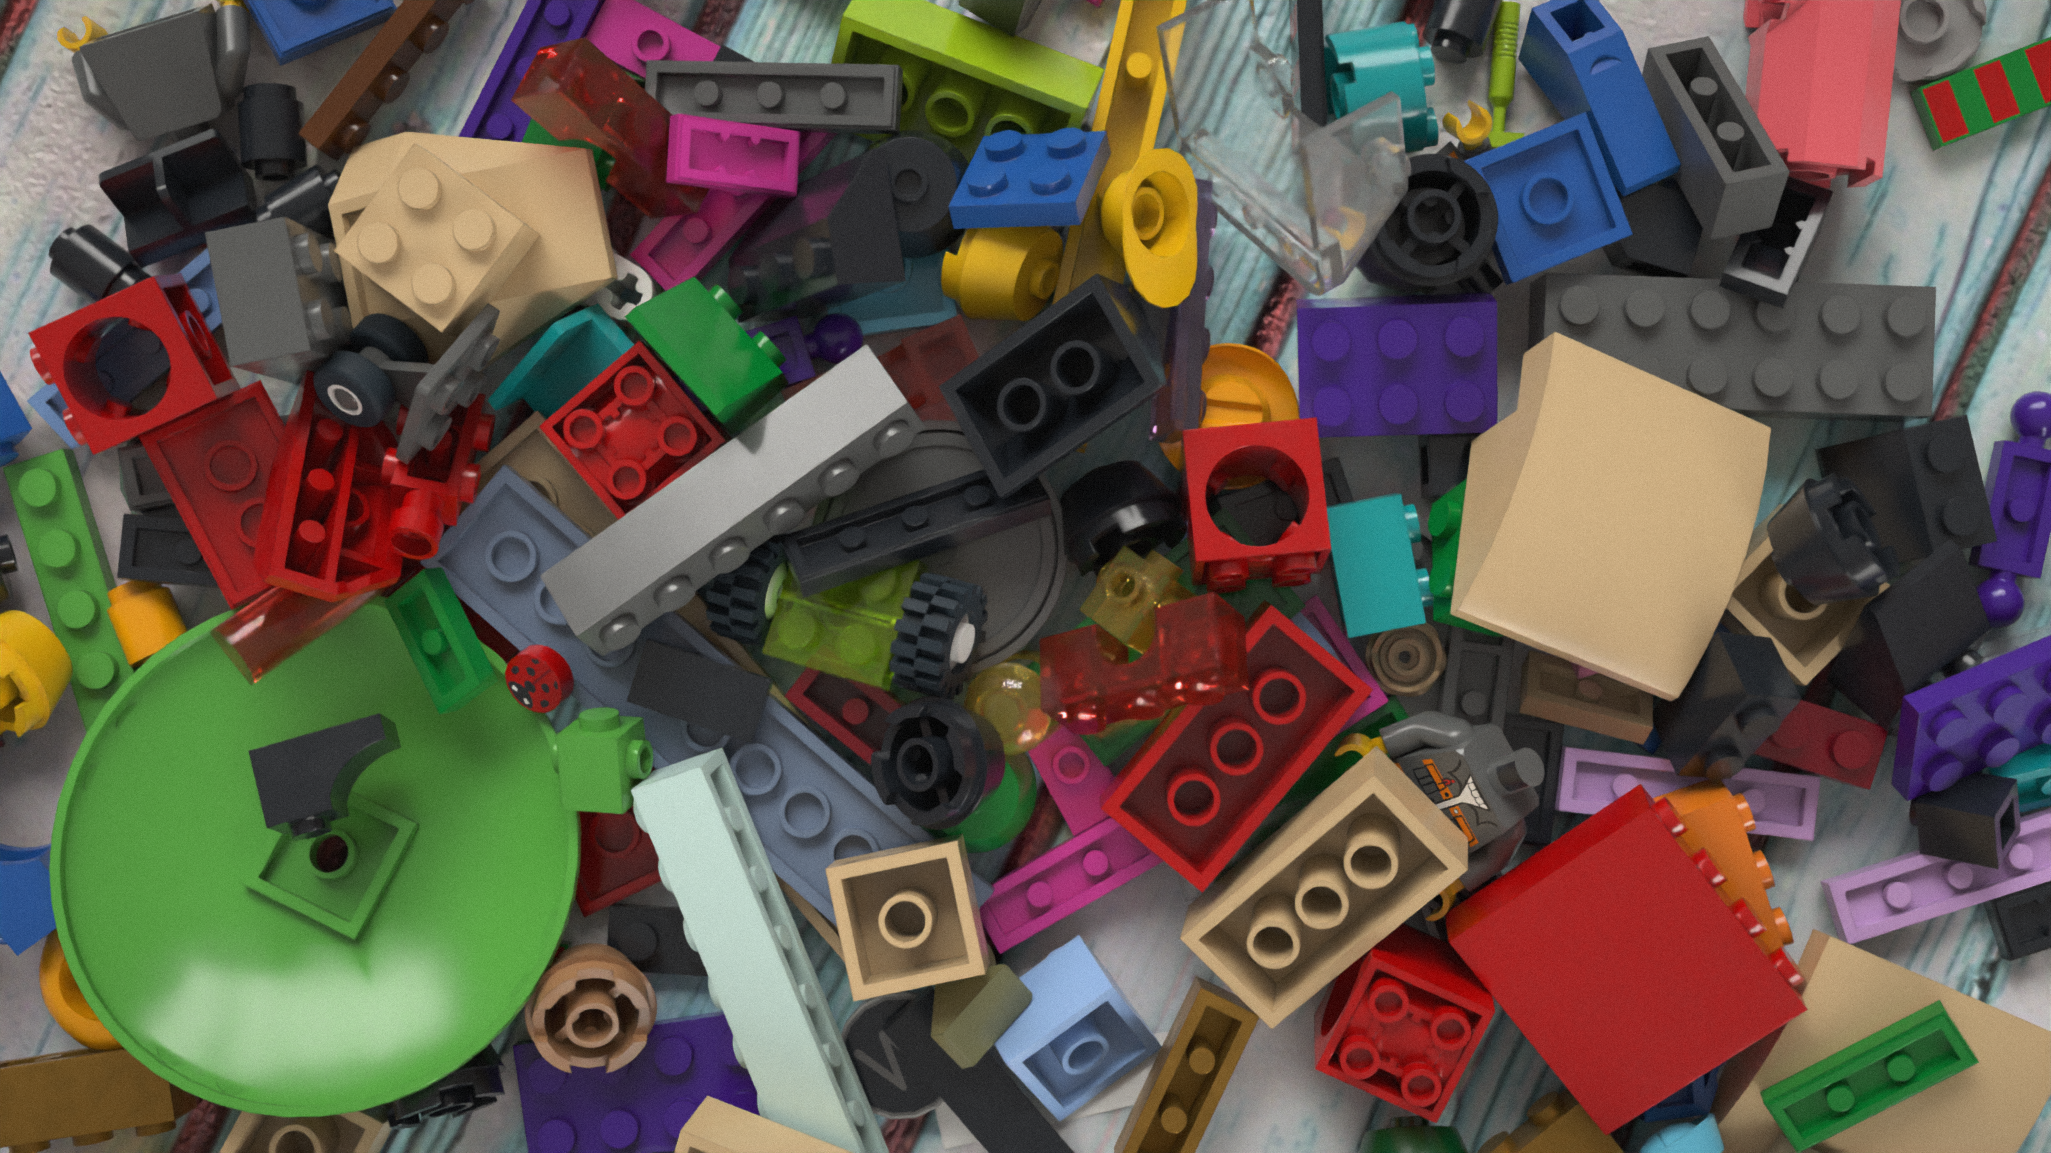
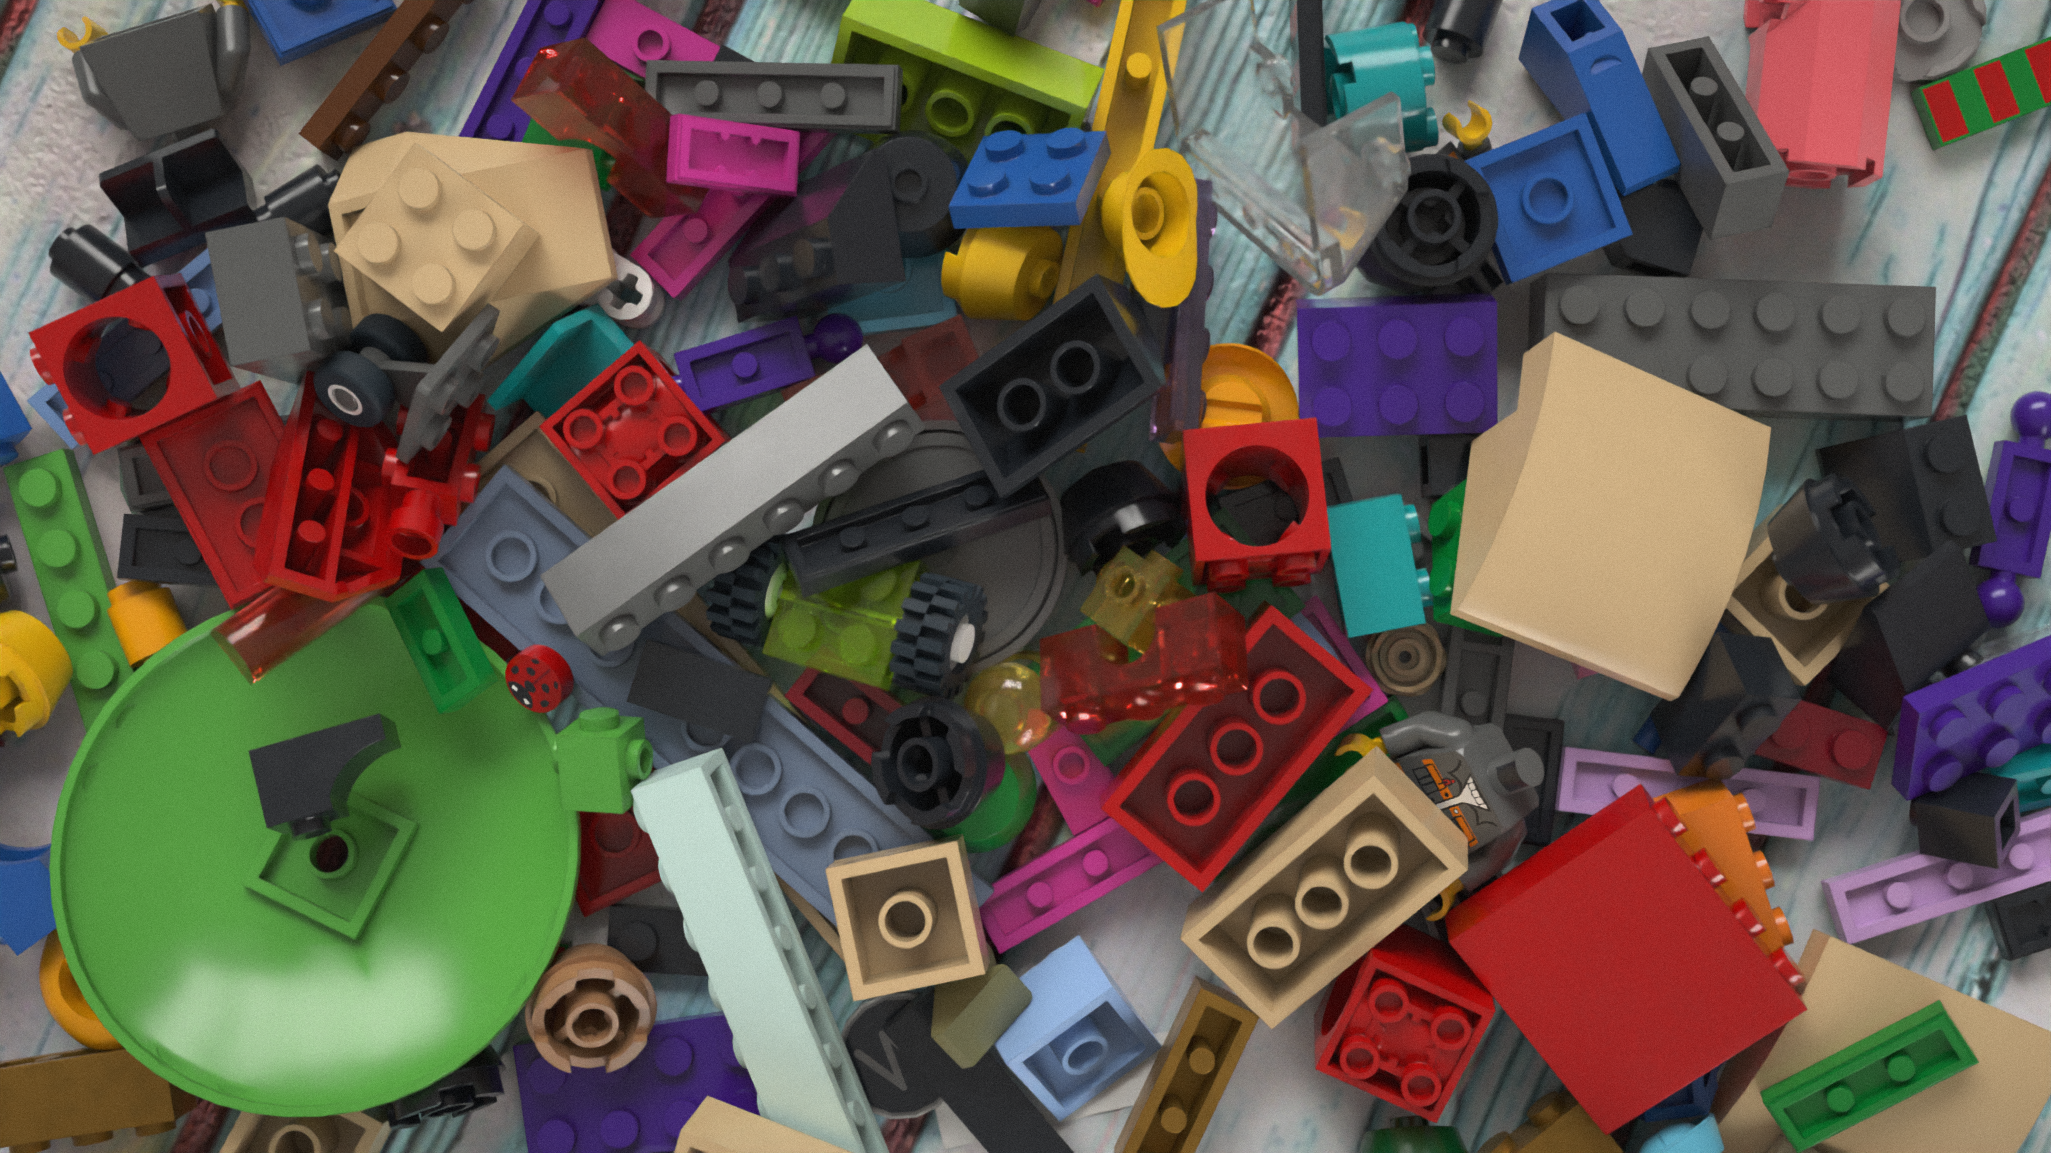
(269, 131): black brick -> none
(710, 351): green slope -> none
(1503, 71): lime piece -> none
(1589, 703): tan plate -> none
(1773, 258): black arch -> none

